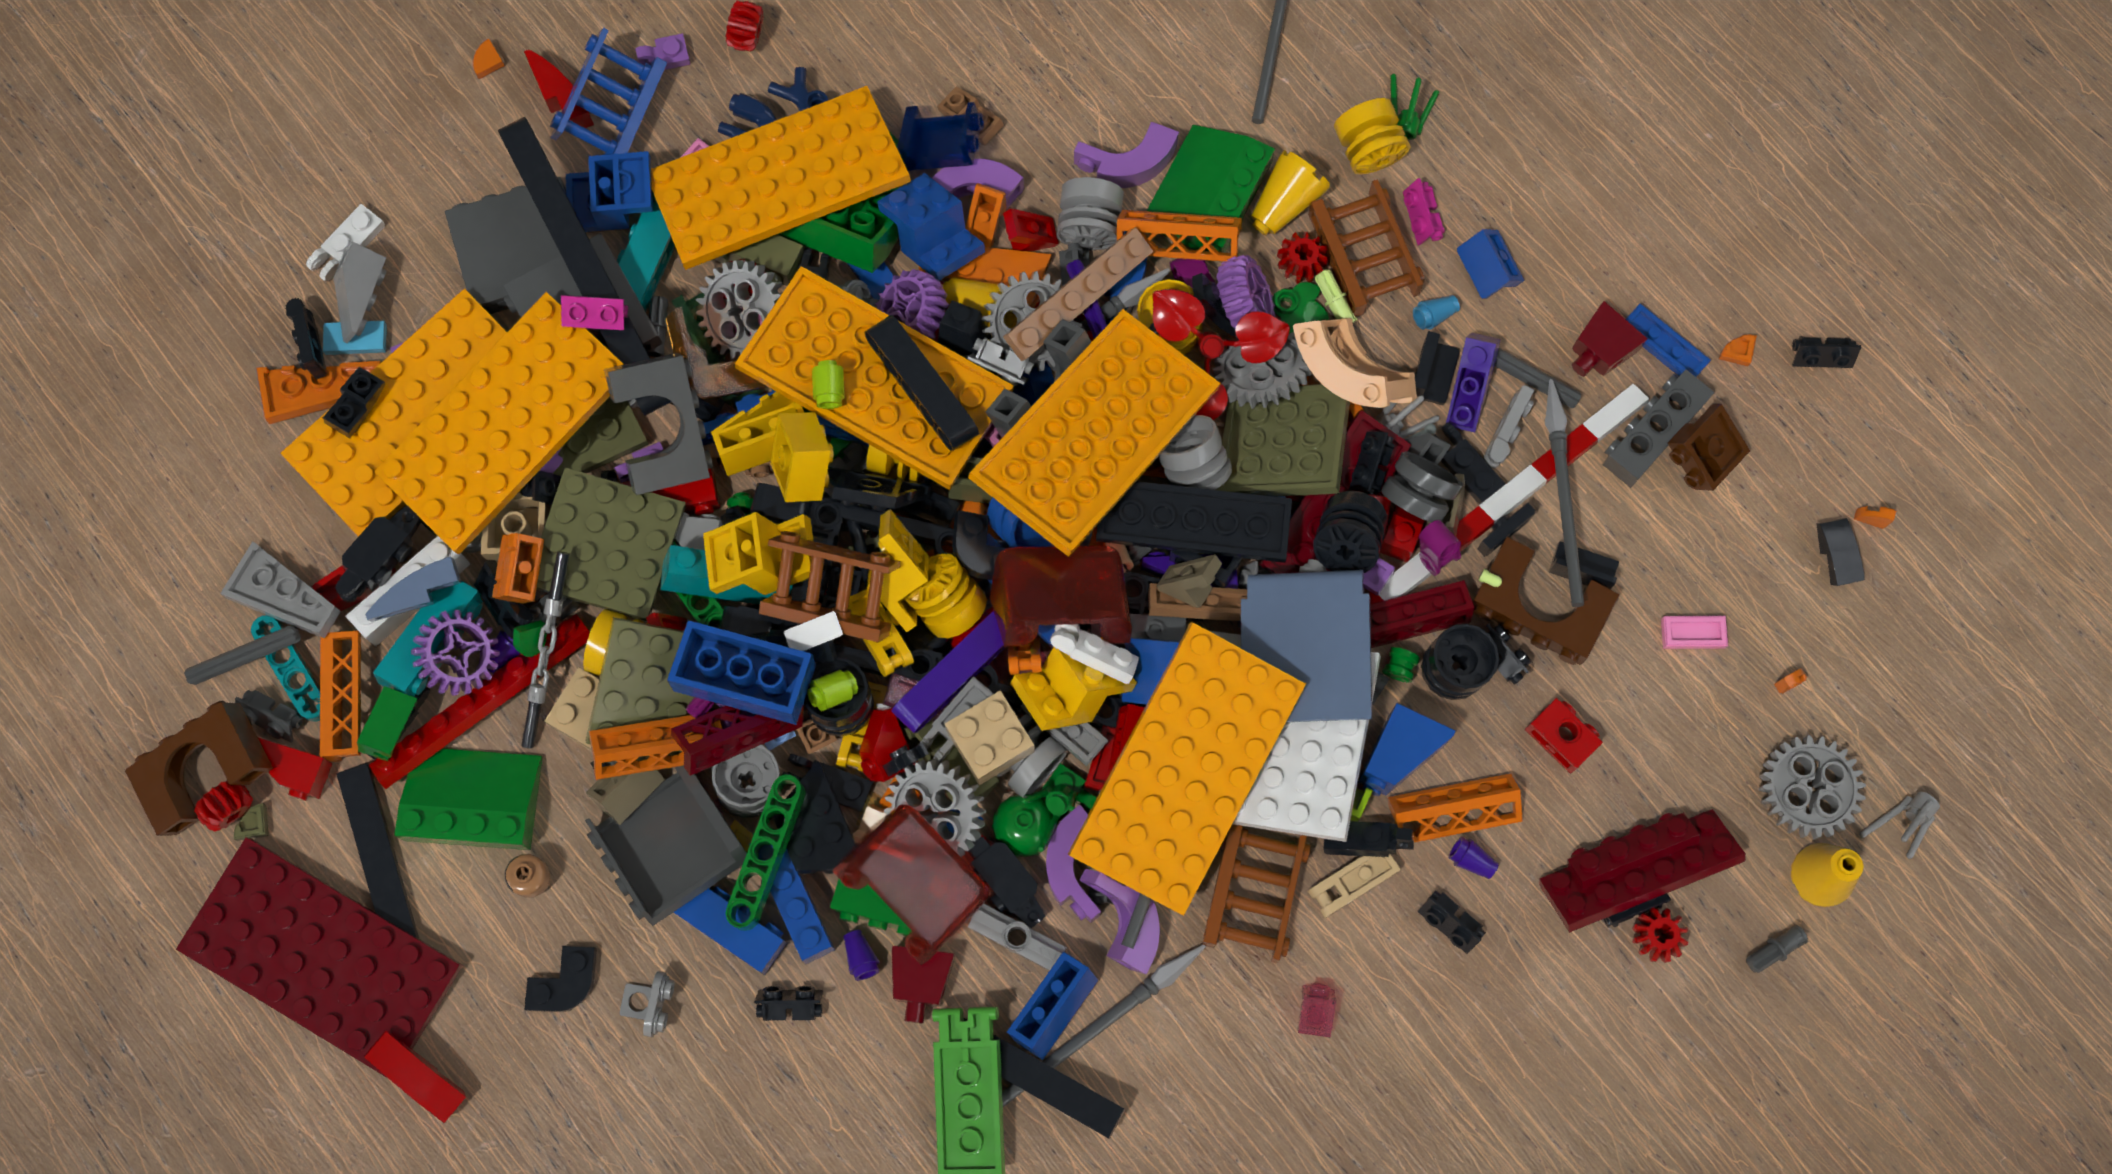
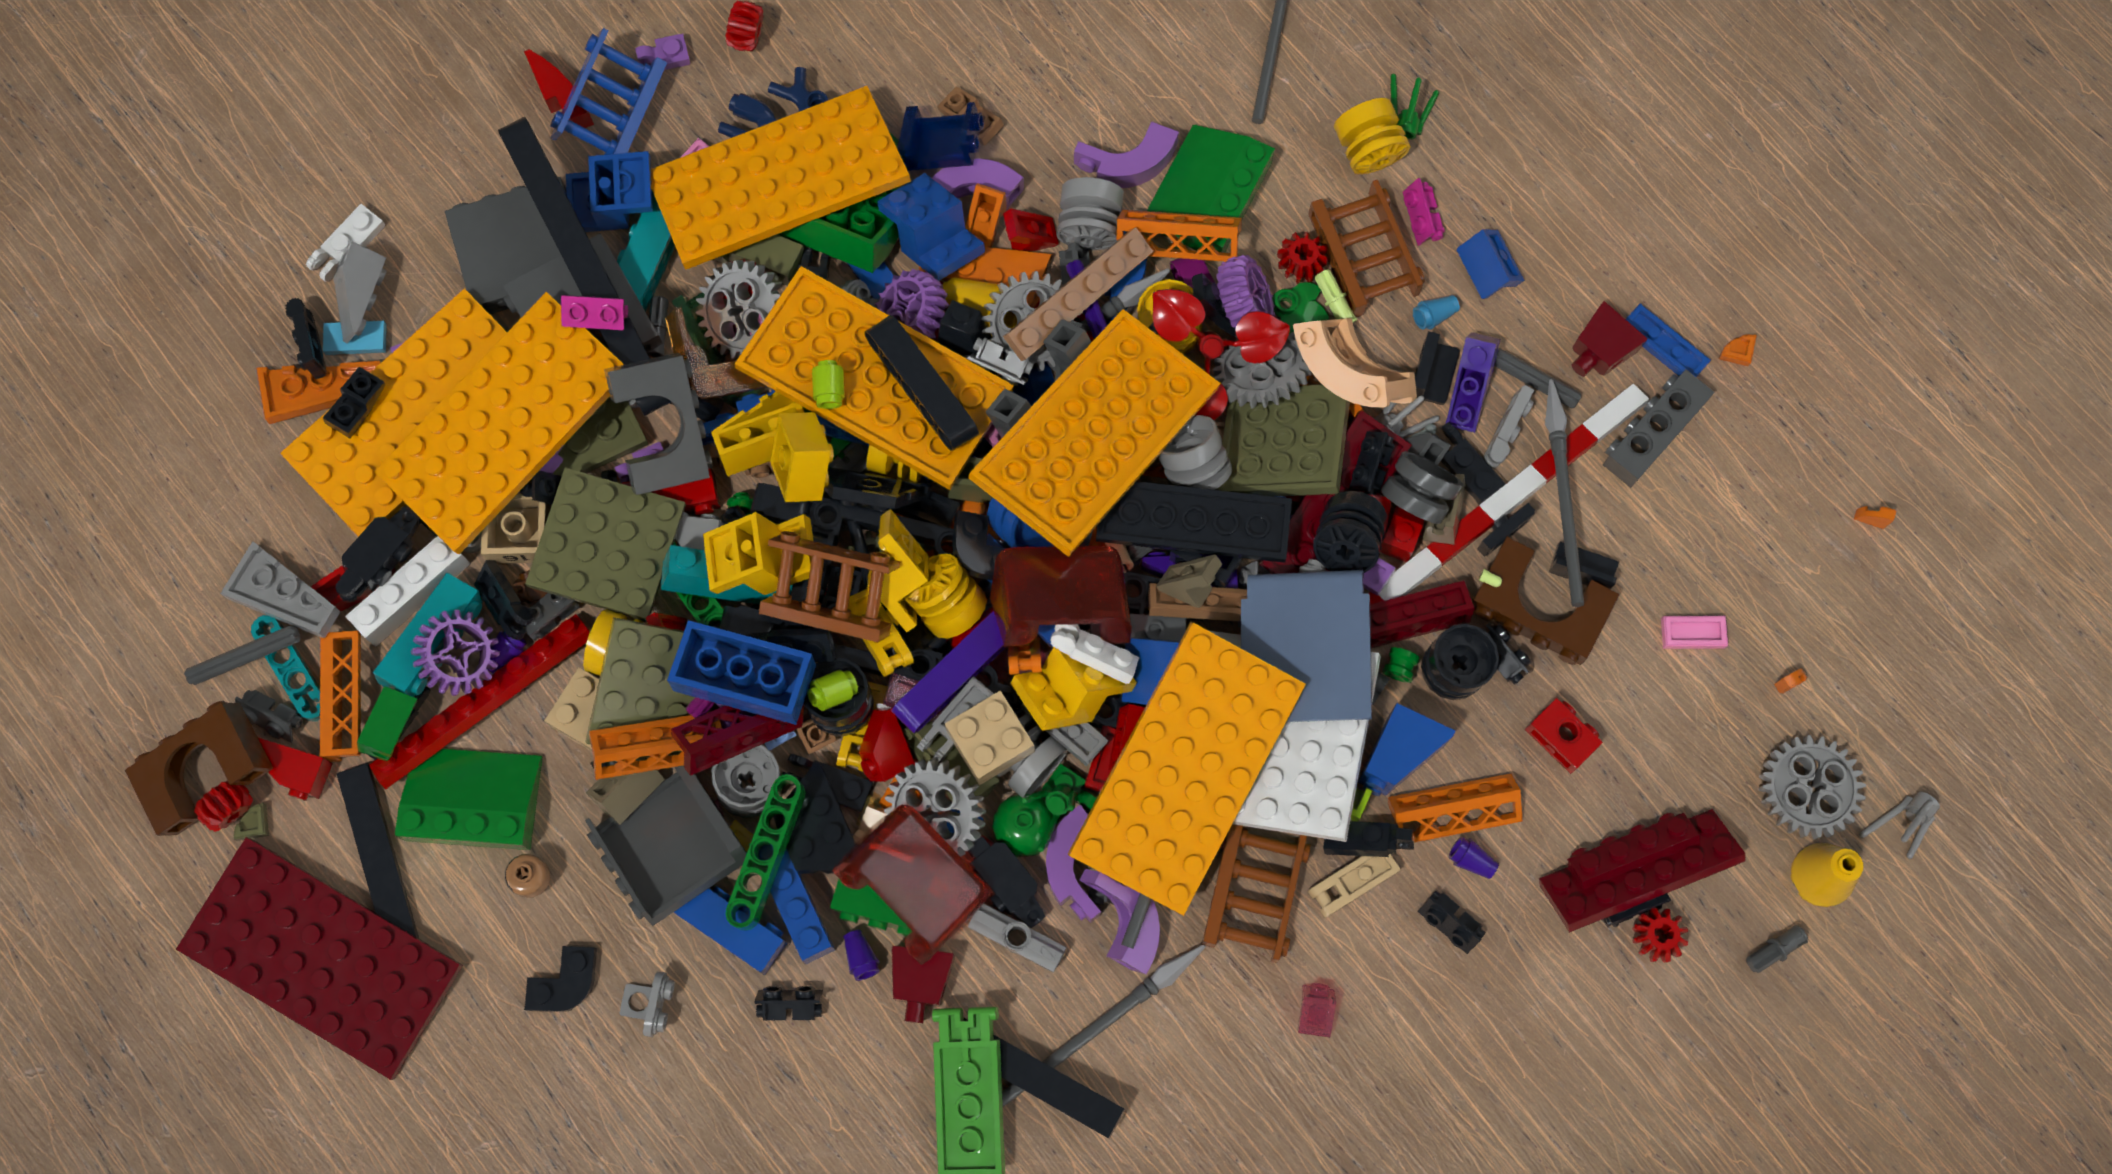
(415, 590): sand blue slope -> none
(415, 1076): red slope -> none
(486, 59): orange tile -> none
(518, 568): orange brick -> none
(527, 637): green tile -> none
(552, 609): piece -> none
(814, 632): white sticker -> none
(903, 757): black plate -> none
(1052, 1005): blue brick -> none
(1287, 193): yellow cone -> none
(1438, 547): magenta piece -> none
(1708, 449): reddish brown plate -> none
(1832, 354): black hinge -> none
(1842, 552): black slope -> none

